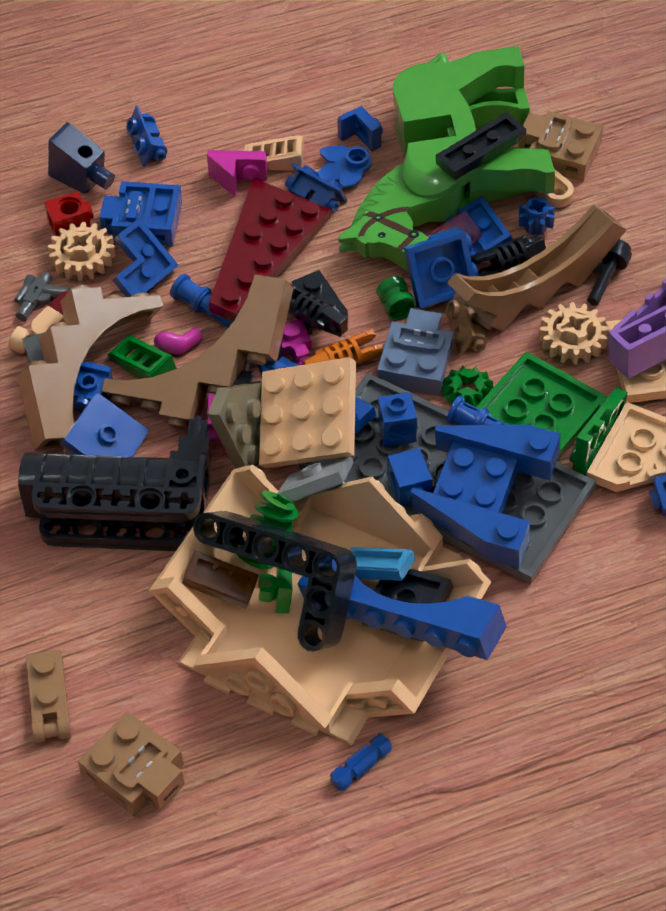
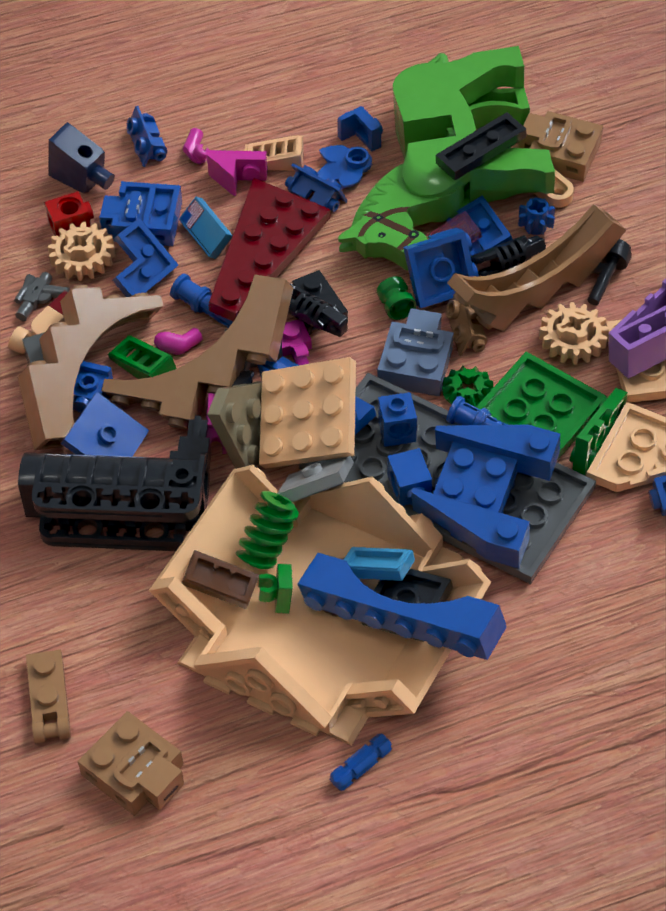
(193, 148): none -> dark pink arm
(205, 227): none -> dark azure tile
(288, 557): black beam -> none
(349, 348): orange hinge -> none

